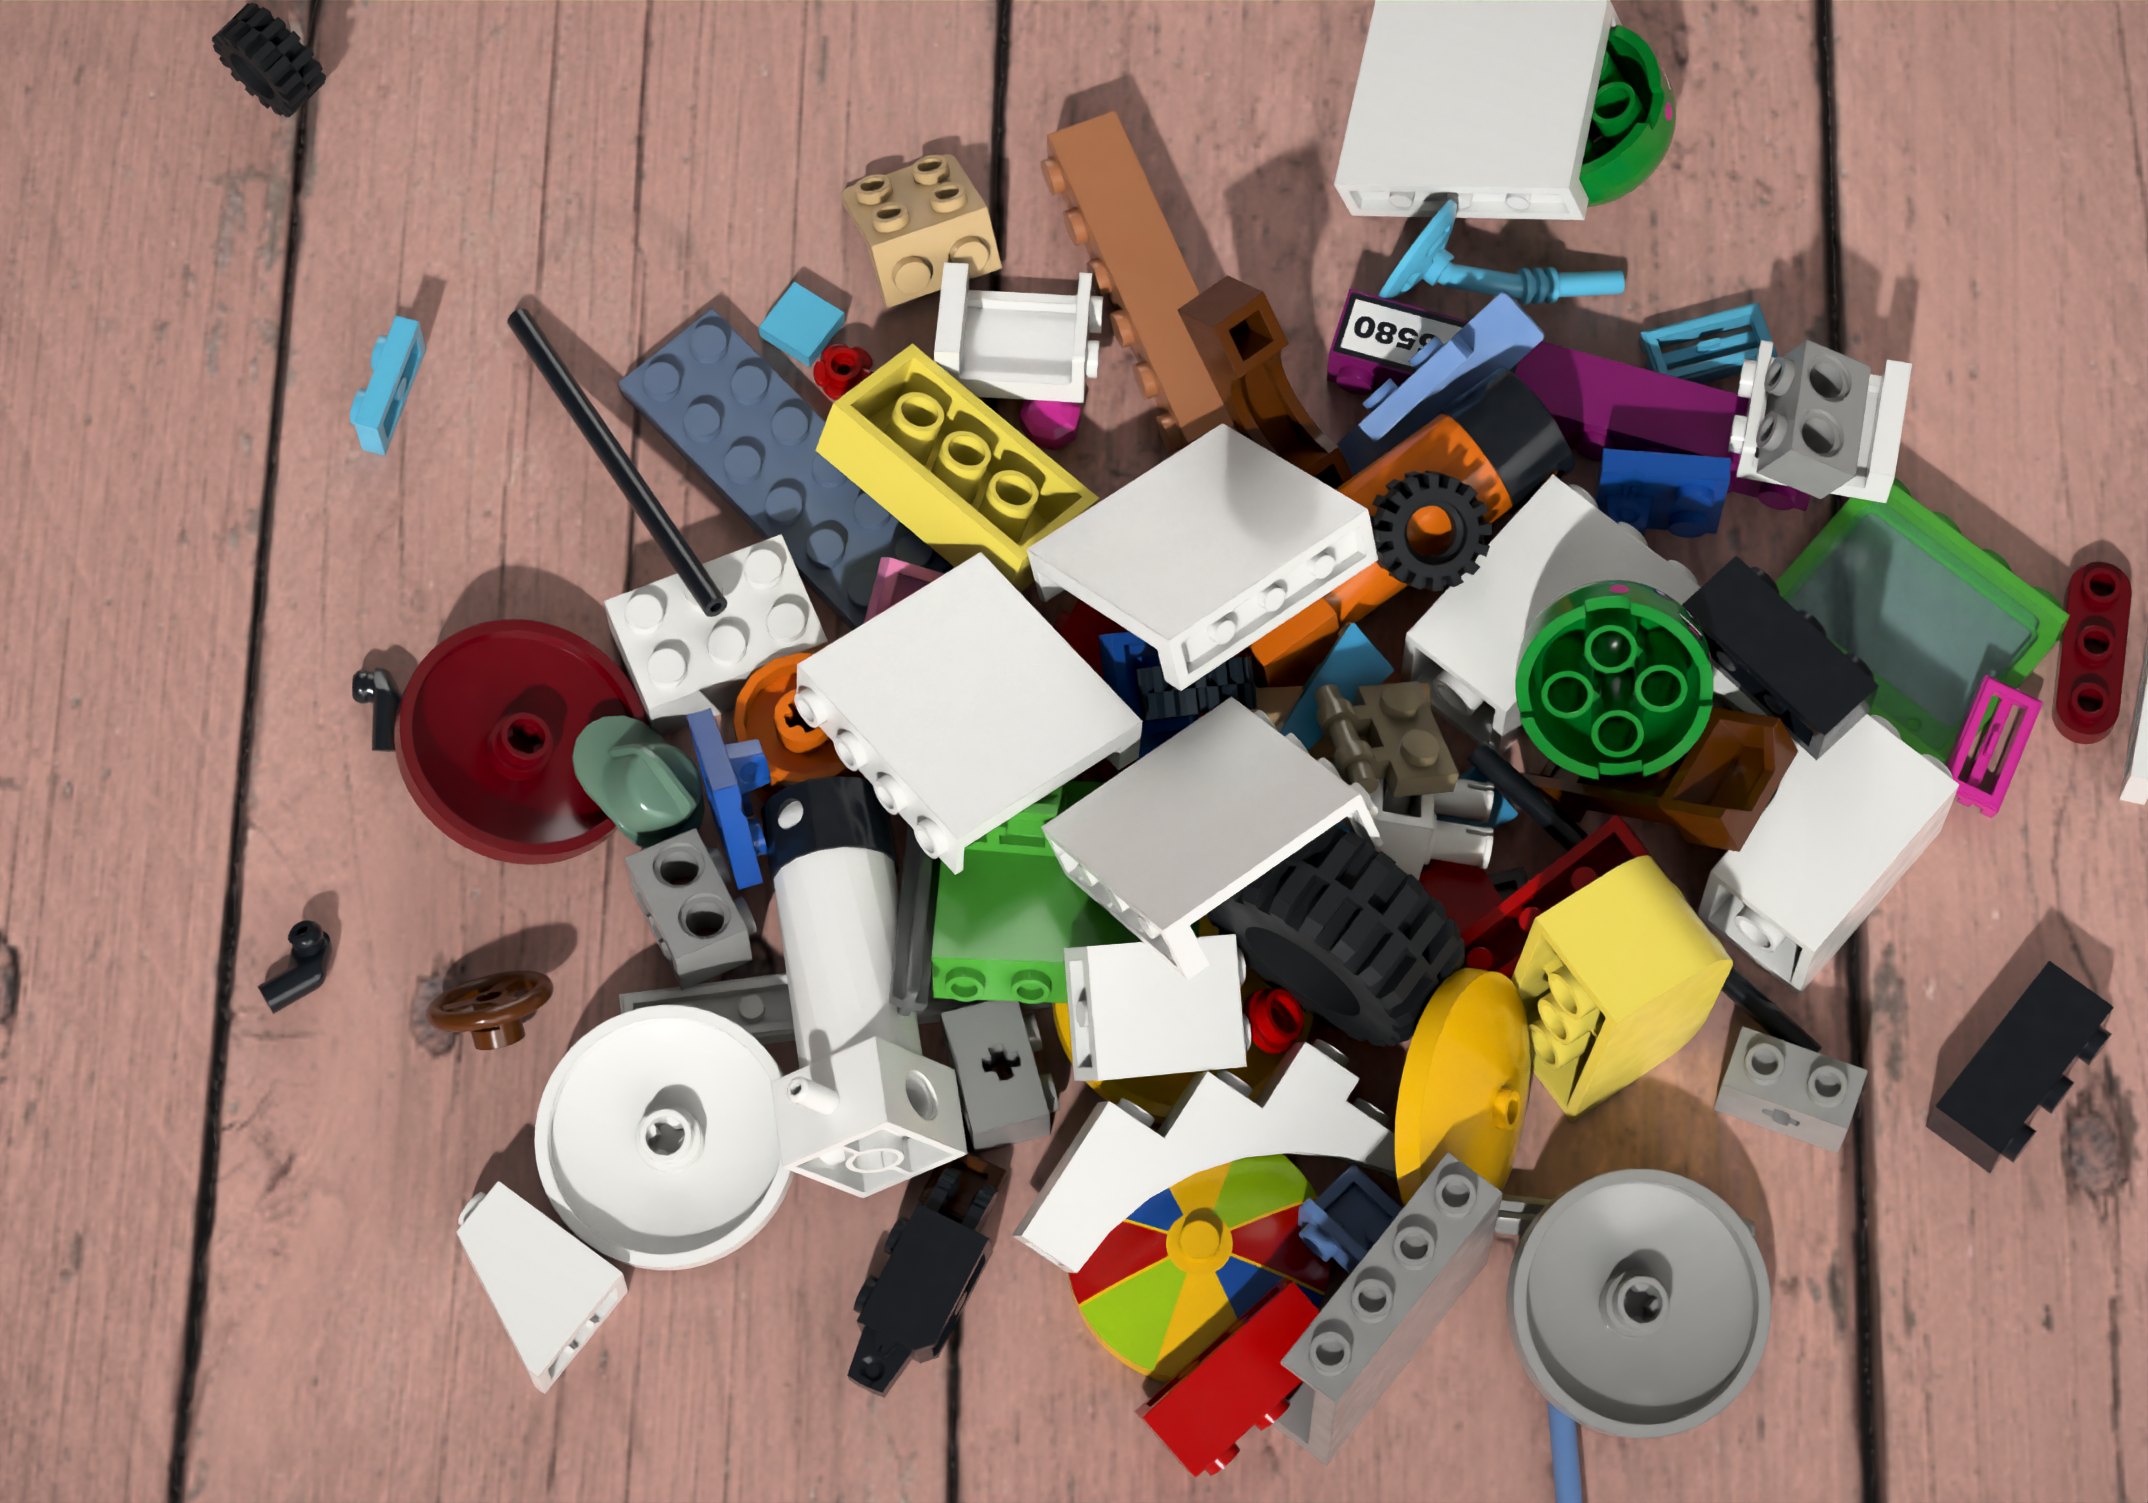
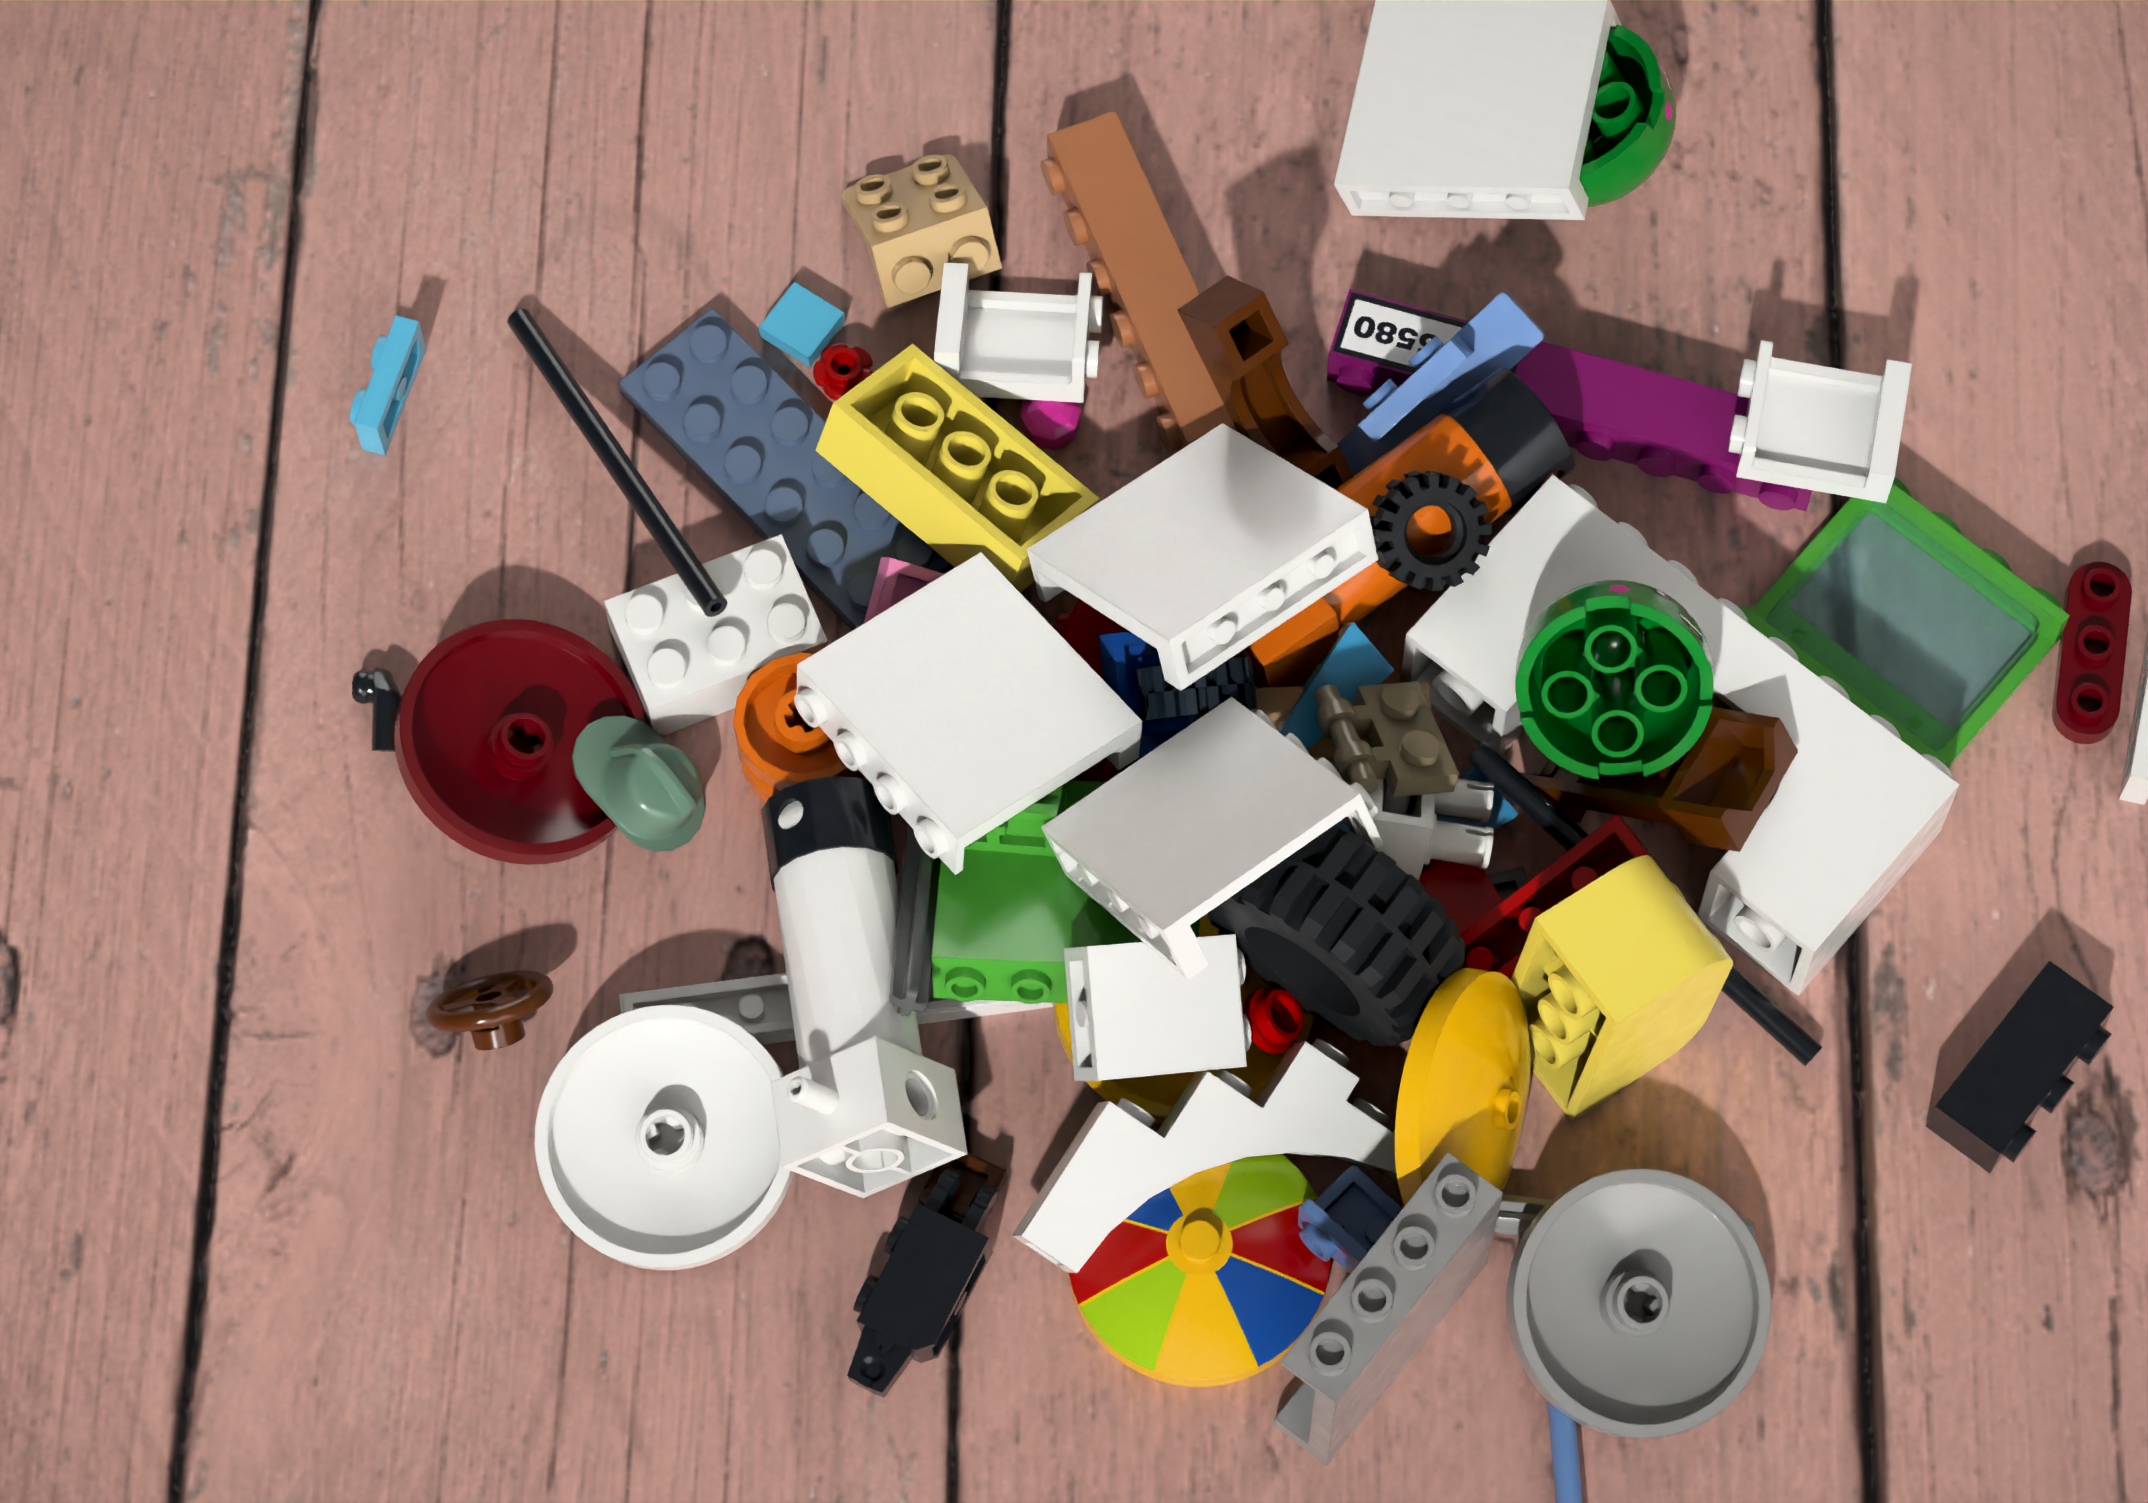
(268, 59): black tyre -> none
(306, 966): black arm -> none
(538, 1279): white slope -> none
(682, 910): light grey brick -> none
(728, 776): blue hinge -> none
(993, 1109): light grey brick -> none
(1231, 1383): red brick -> none
(1432, 263): medium azure dish -> none
(1663, 490): blue hinge -> none
(1713, 369): medium azure tile -> none
(1781, 657): black brick -> none
(1790, 1089): light grey brick -> none
(1813, 419): light grey brick -> none
(1968, 791): dark pink tile -> none

